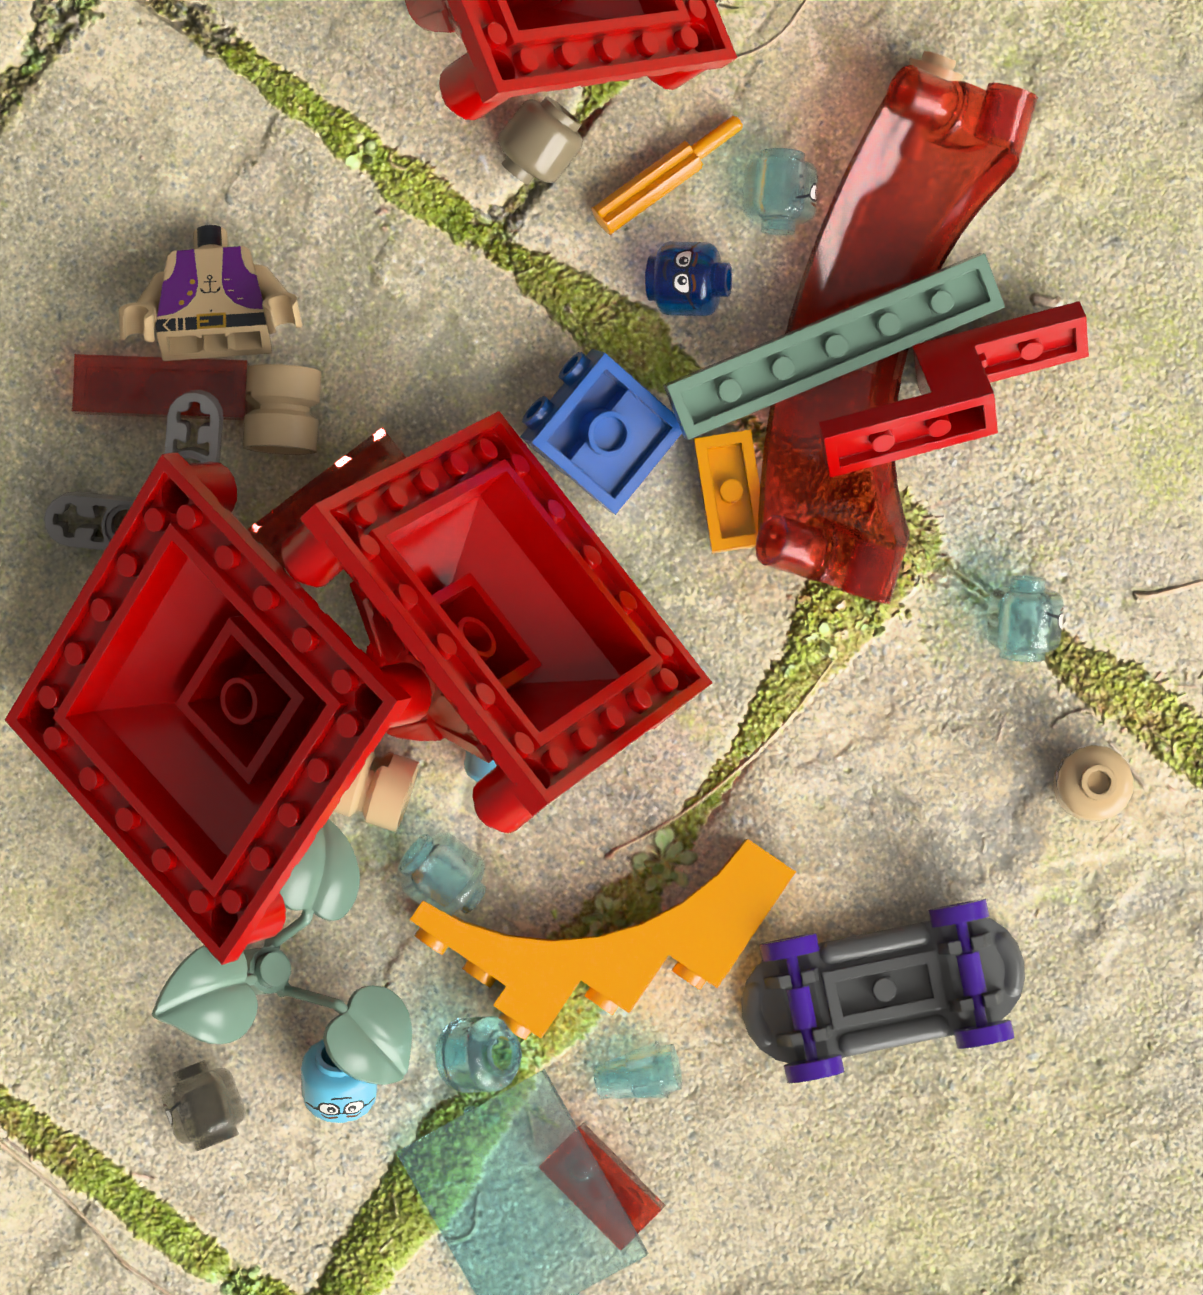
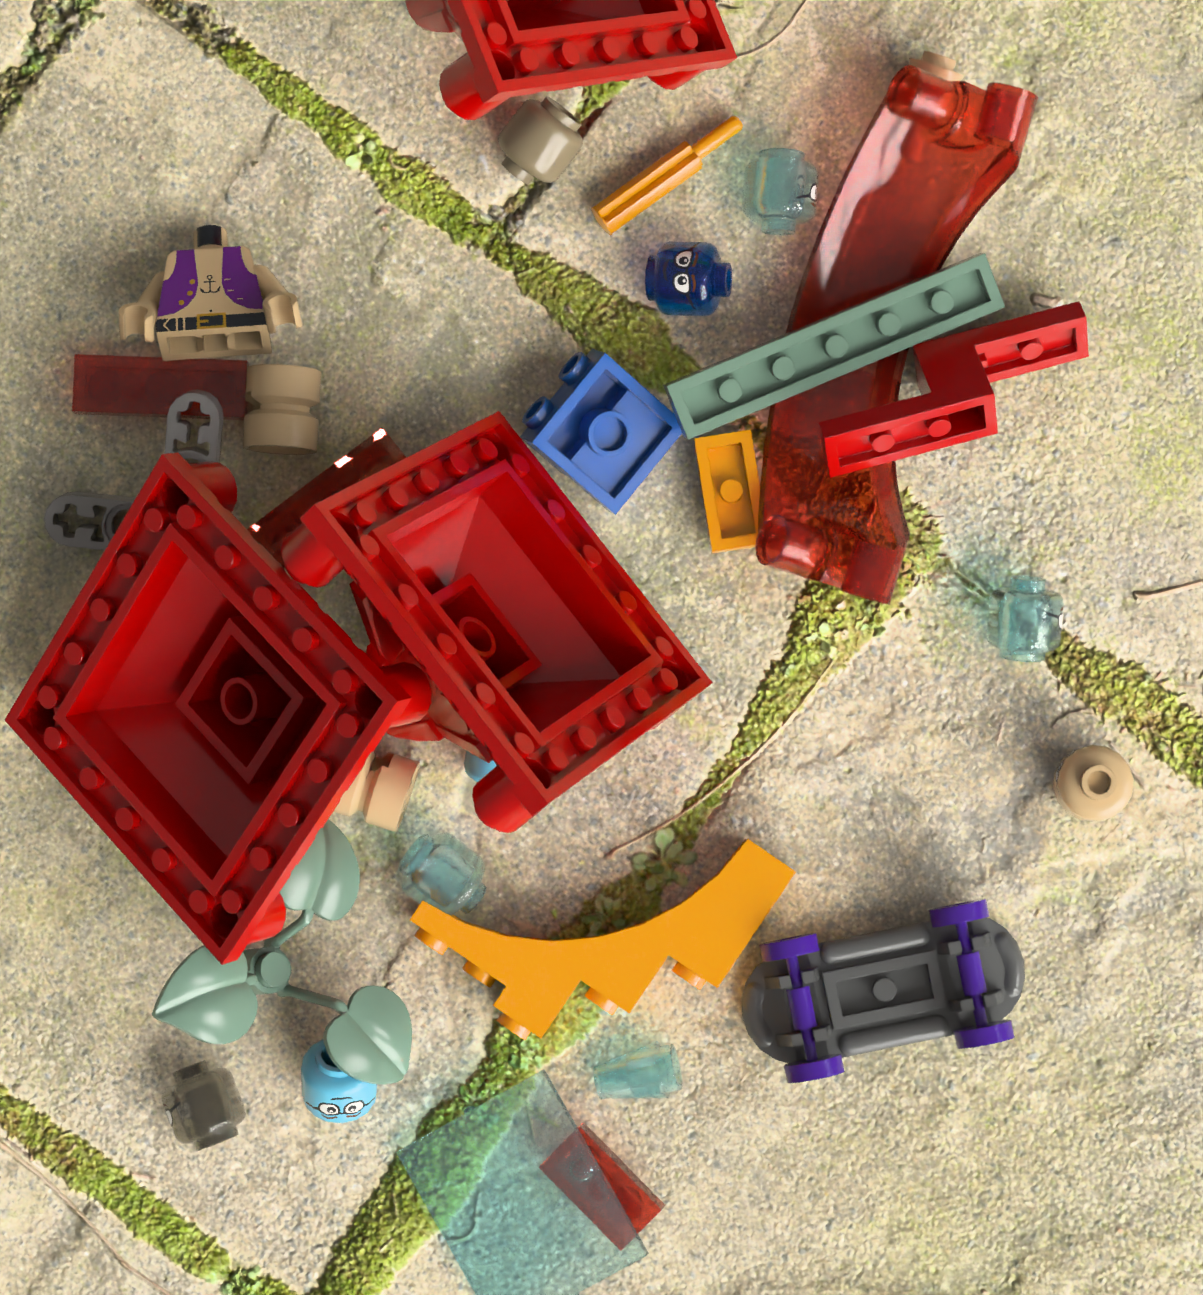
(477, 1054): clear light blue head -> none

